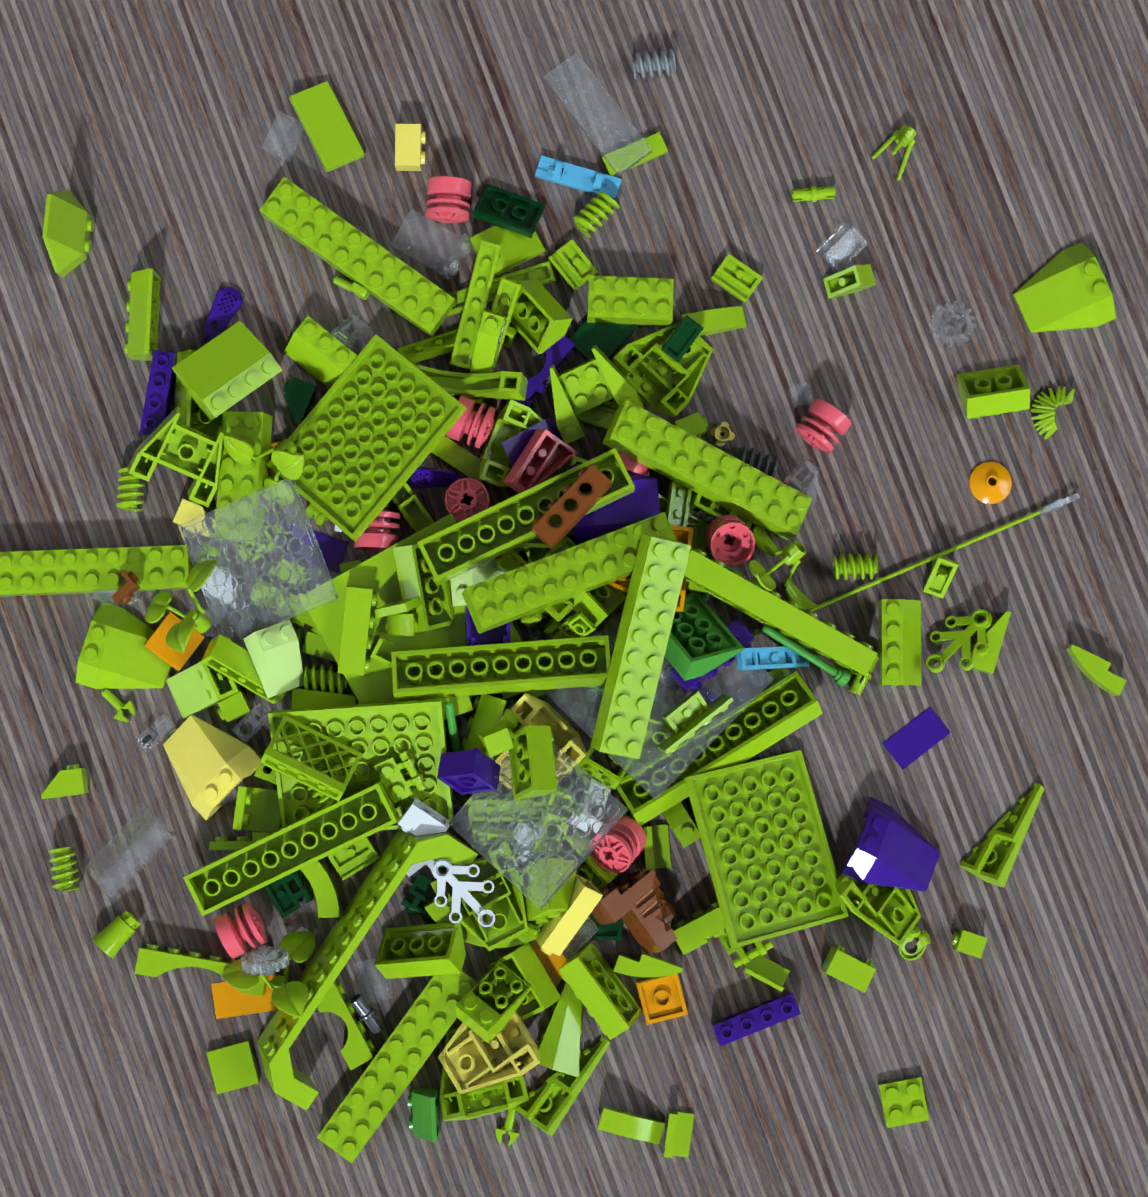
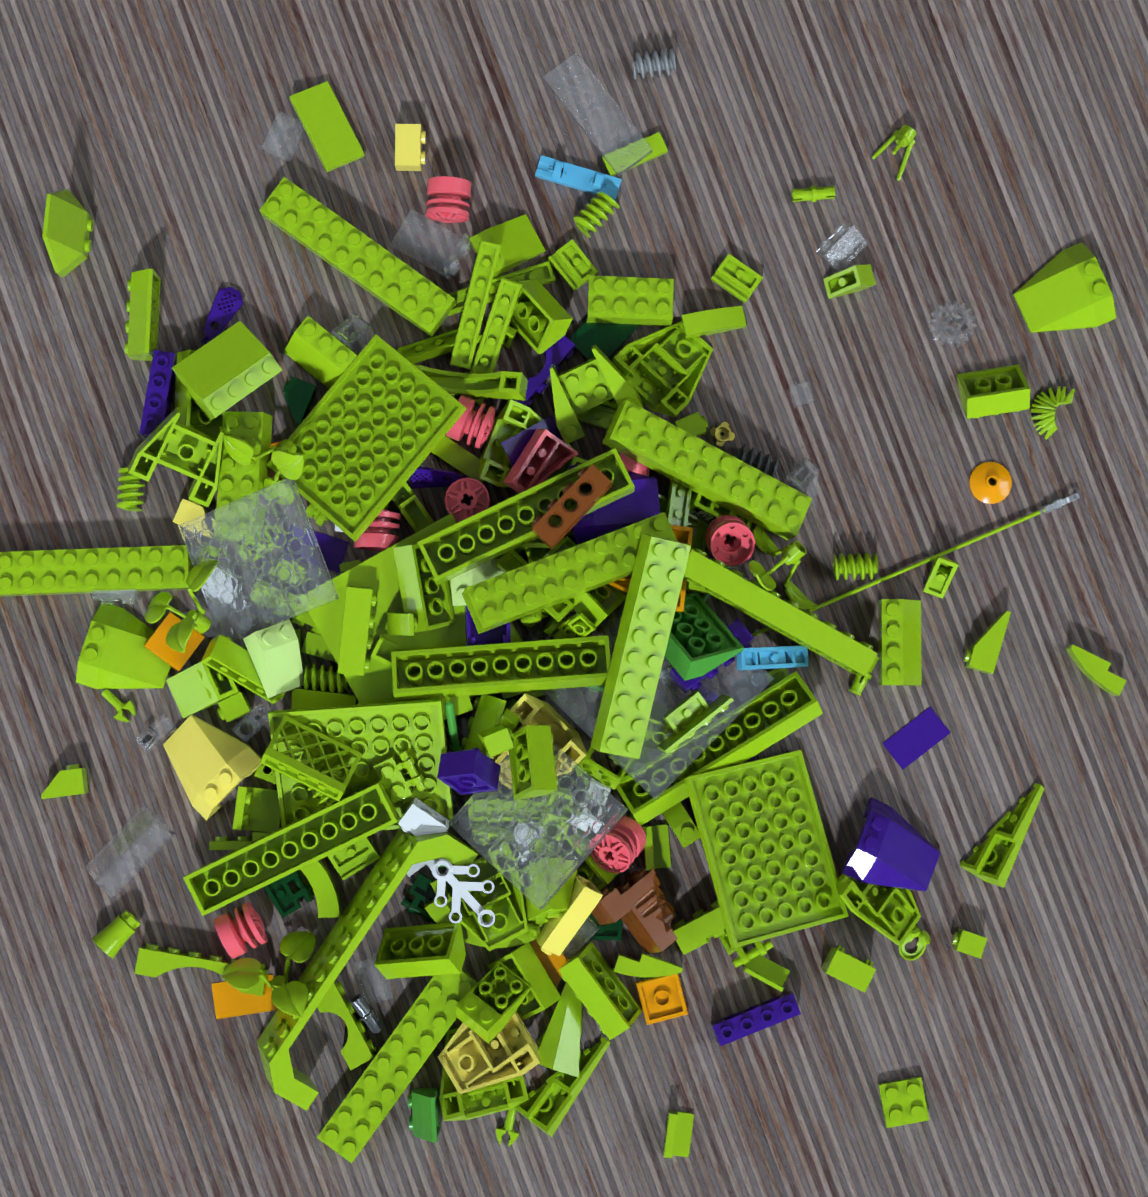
(64, 869): lime piece -> none
(126, 593): dark orange bracket -> none
(233, 1067): lime tile -> none
(265, 960): clear gear -> none
(353, 287): lime bar -> none
(397, 607): lime tile -> none
(488, 341): lime slope -> none
(509, 210): dark green tile -> none
(630, 1125): lime slope -> none
(682, 338): dark green tile -> none
(826, 421): coral wheel -> none
(840, 675): bright green piece -> none
(961, 638): lime plant -> none

